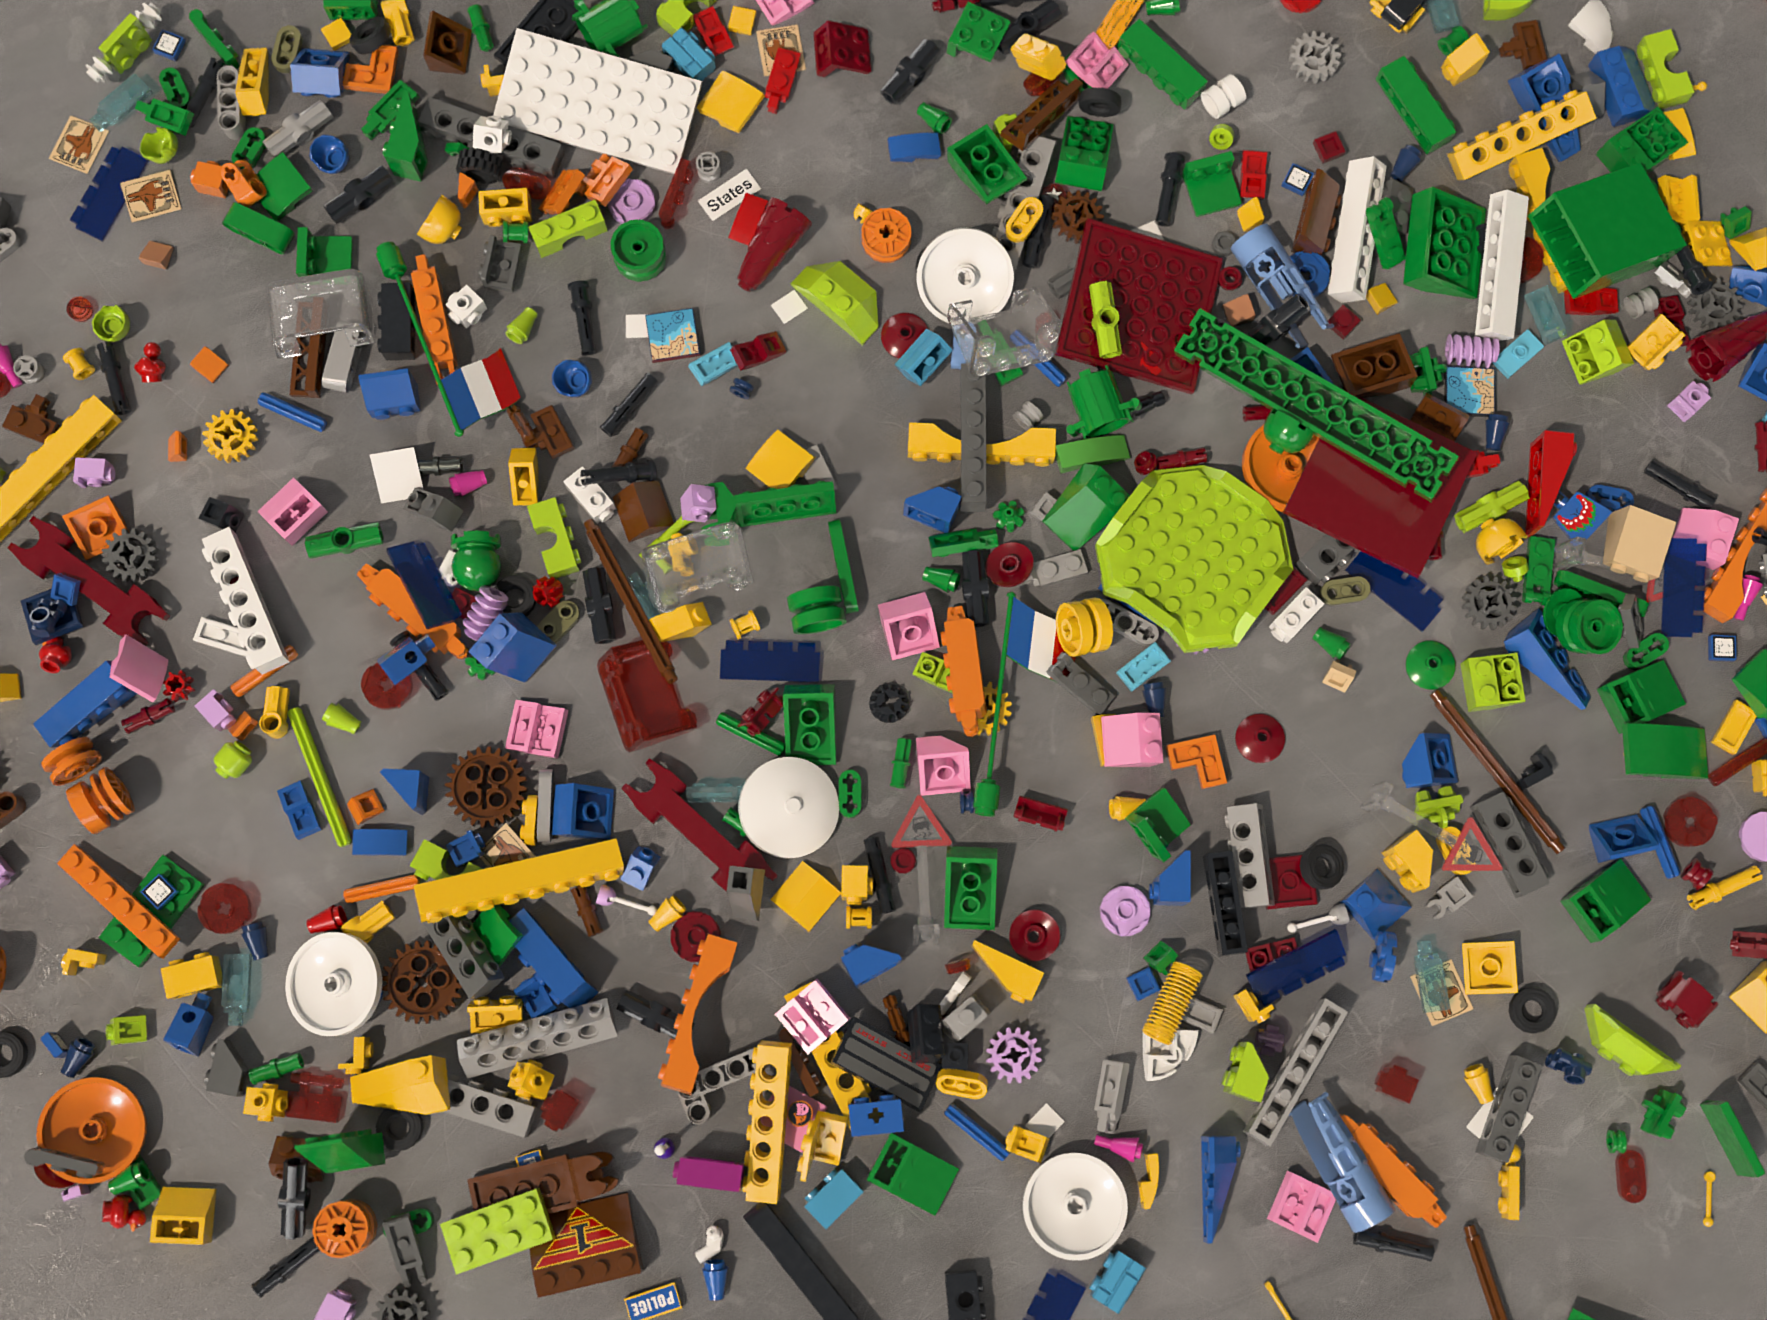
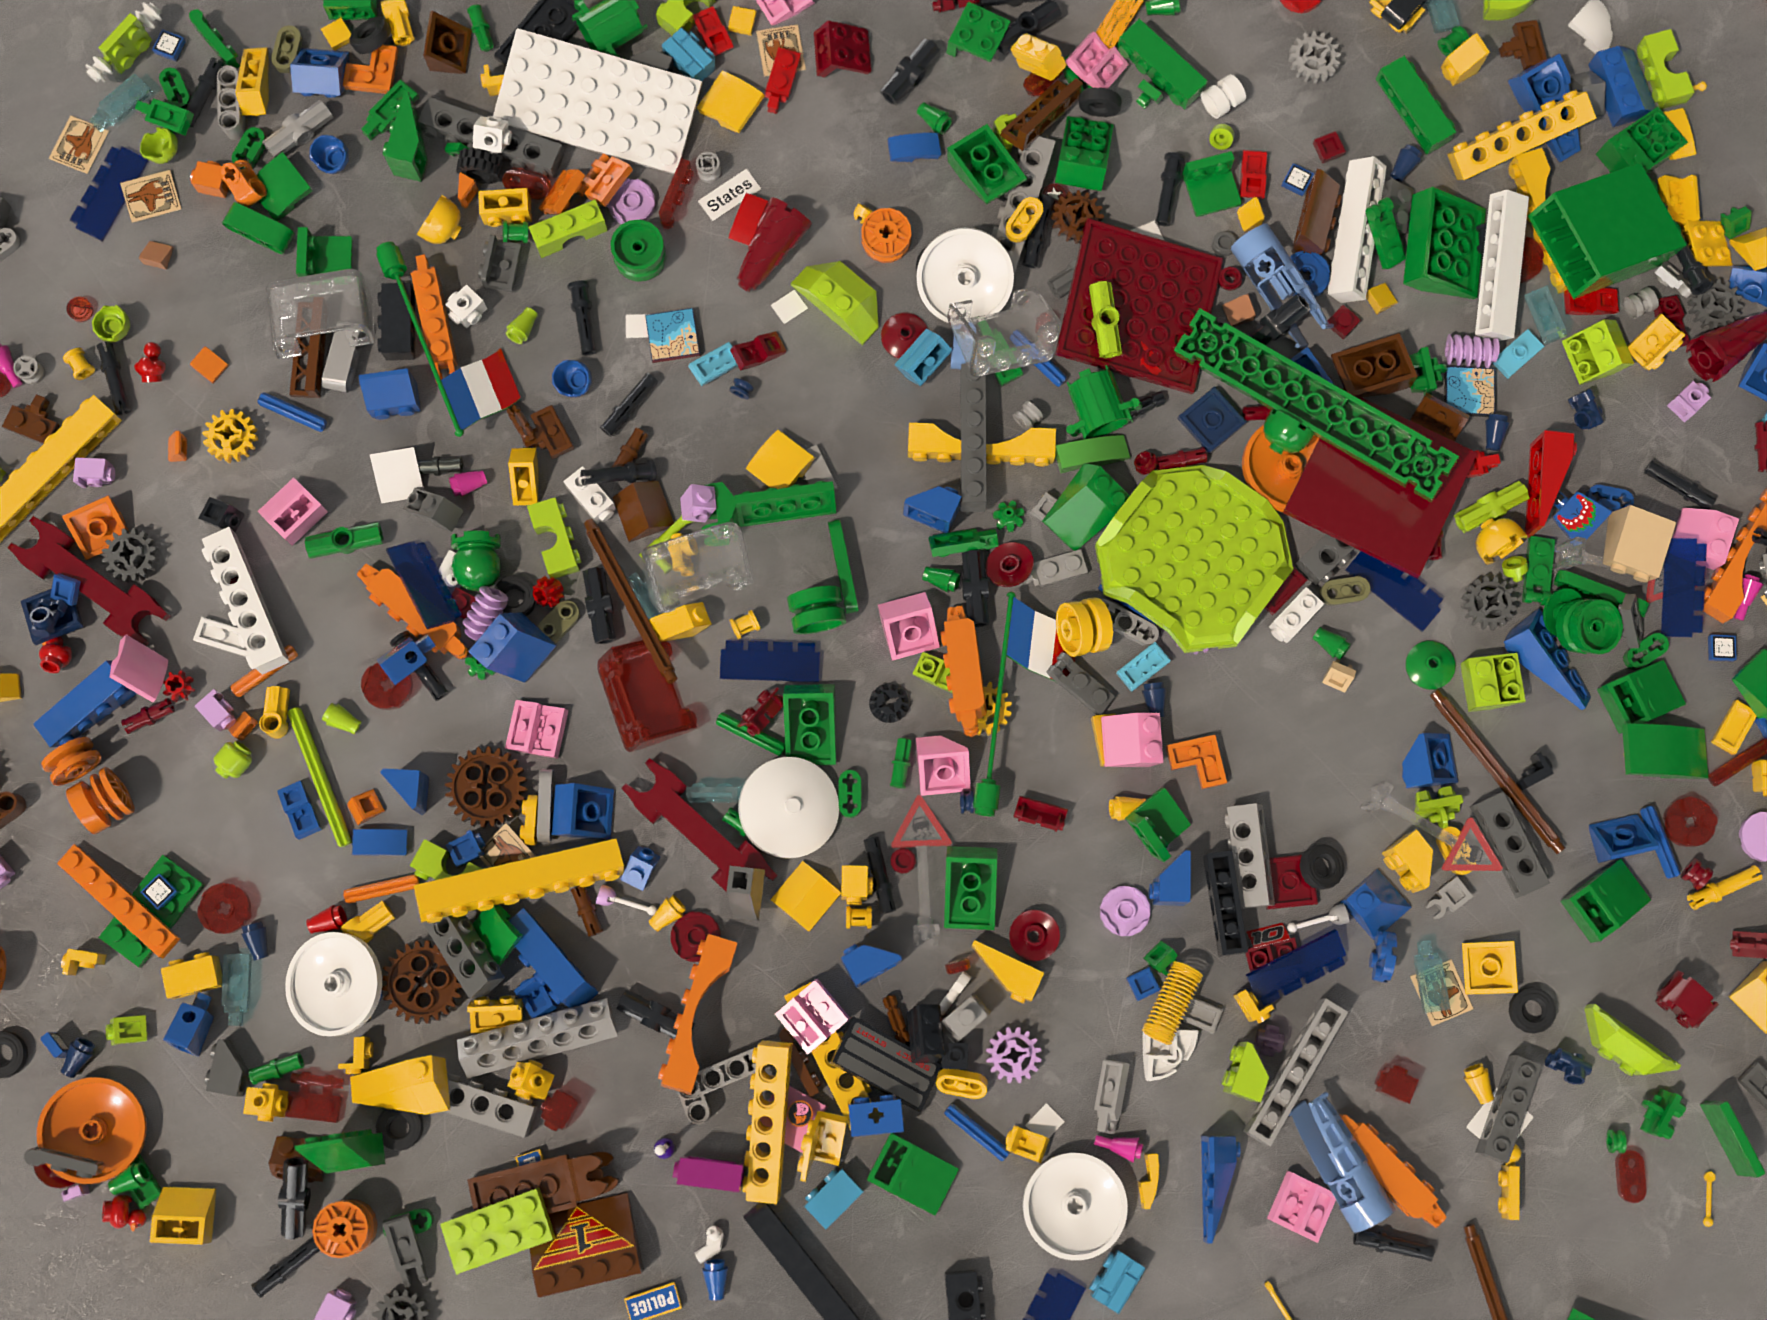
(359, 194): black piece -> none
(1148, 93): none -> green tile
(1211, 420): none -> dark blue plate
(1249, 744): dark red dish -> none
(1268, 935): none -> sticker
(1588, 412): none -> dark blue plate

